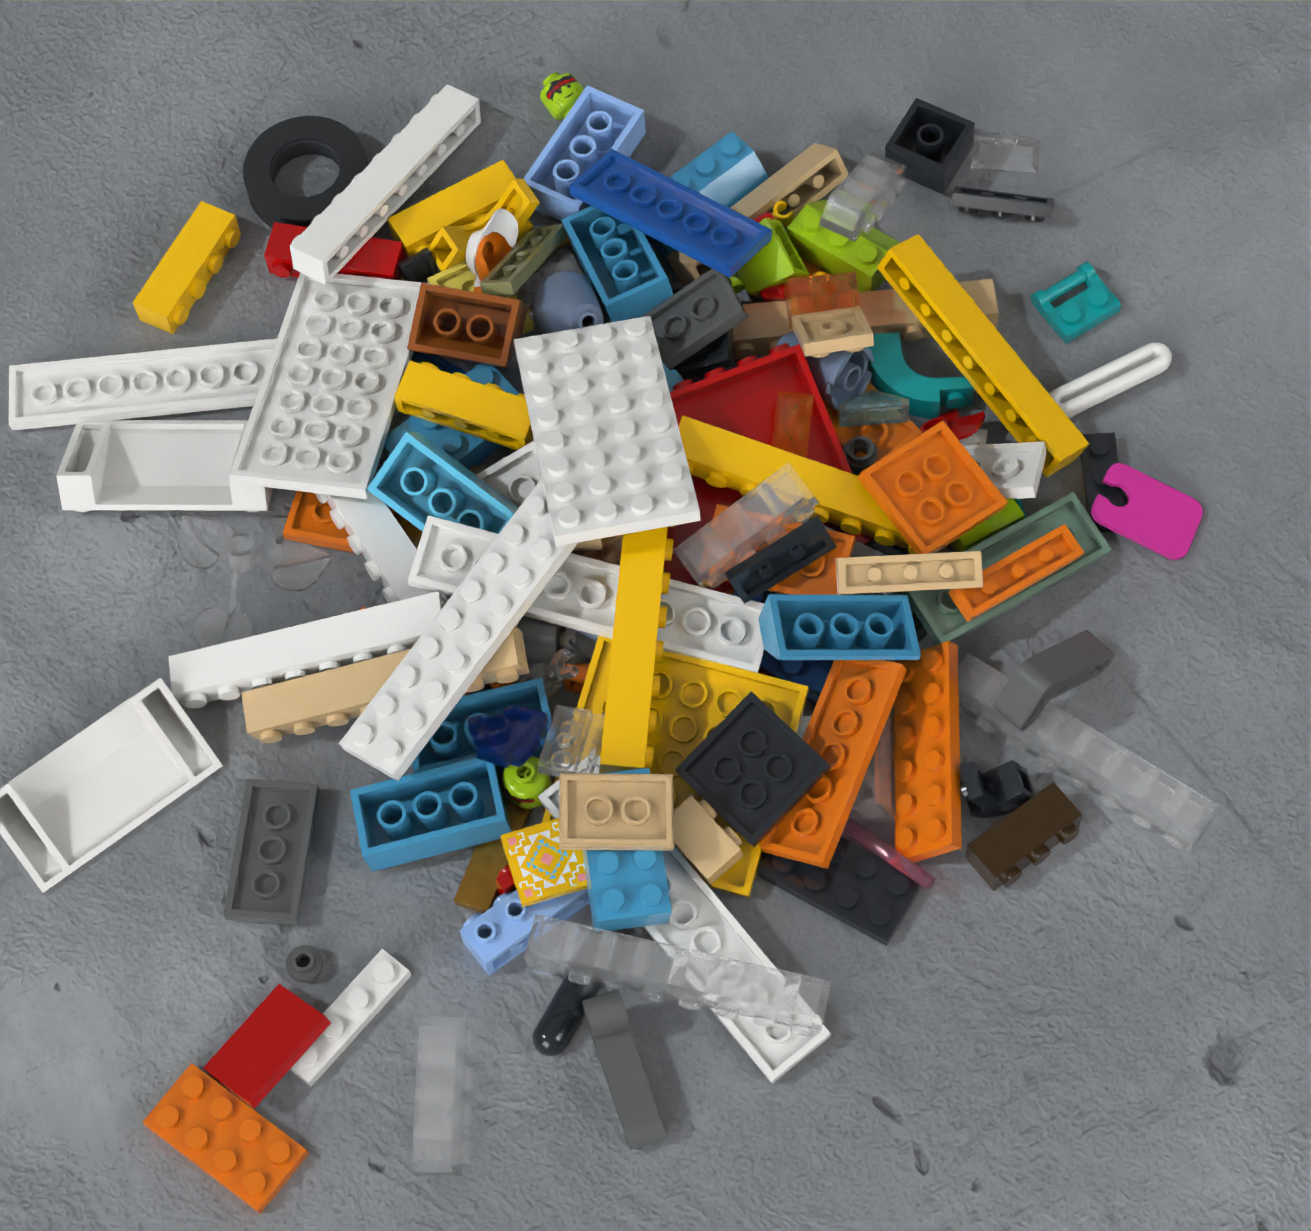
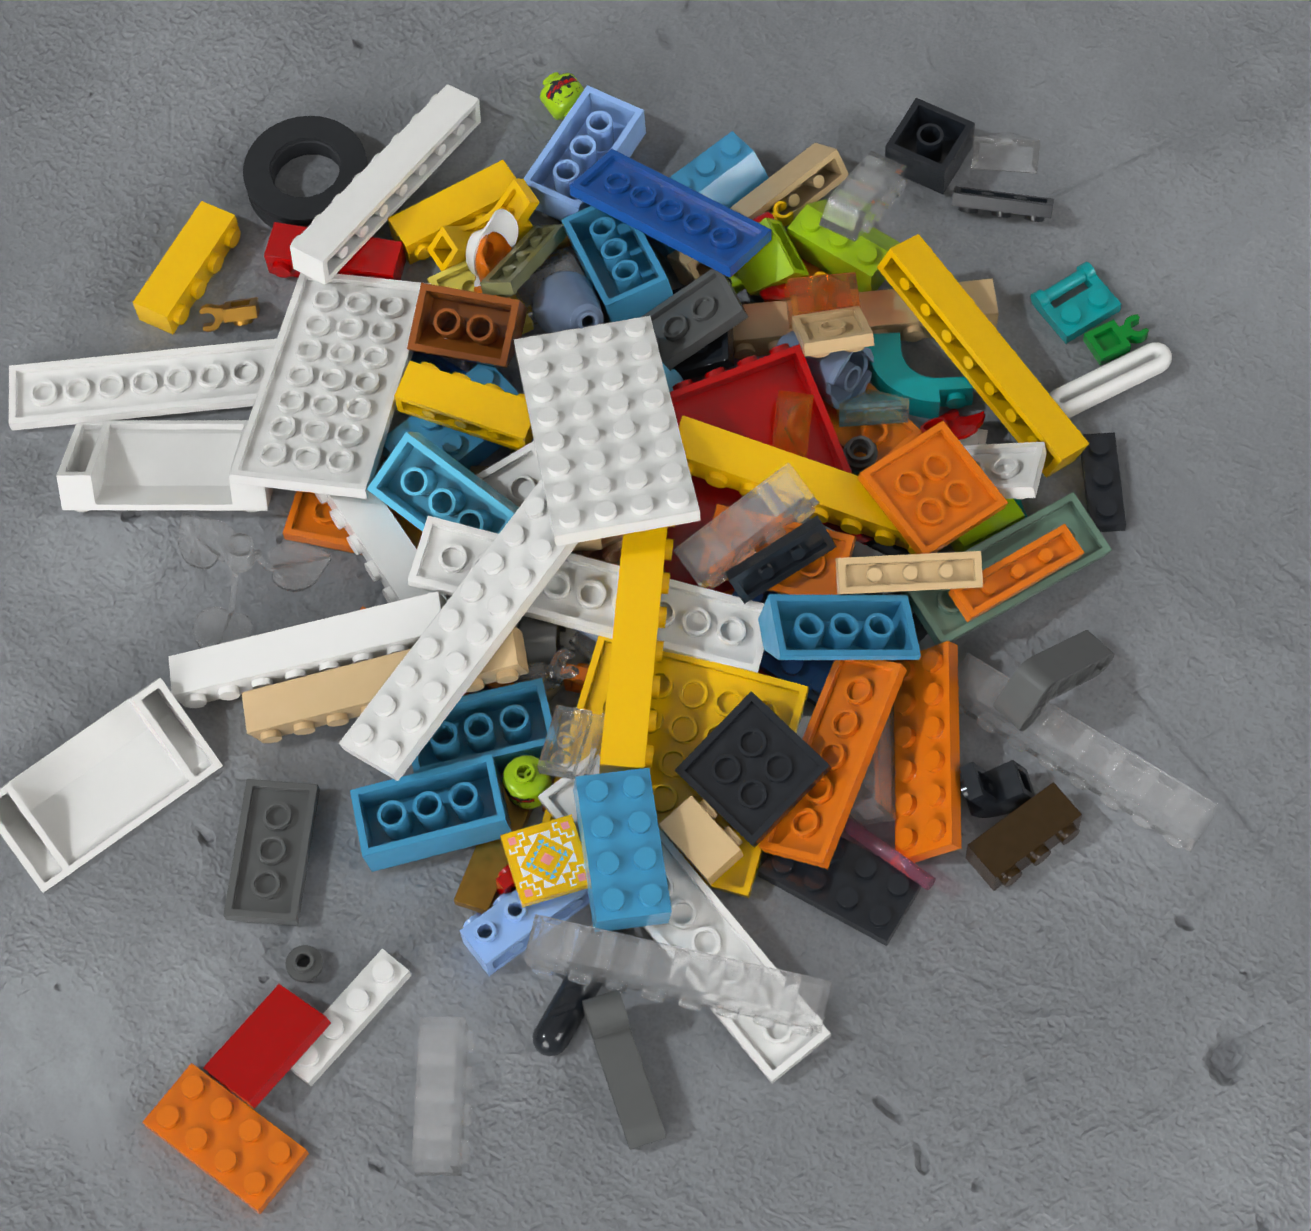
(237, 311): none -> pearl gold plate
(419, 266): black tile -> none
(508, 736): clear blue plate -> none
(616, 811): tan tile -> none
(1112, 341): none -> green plate
(1153, 515): dark pink piece -> none

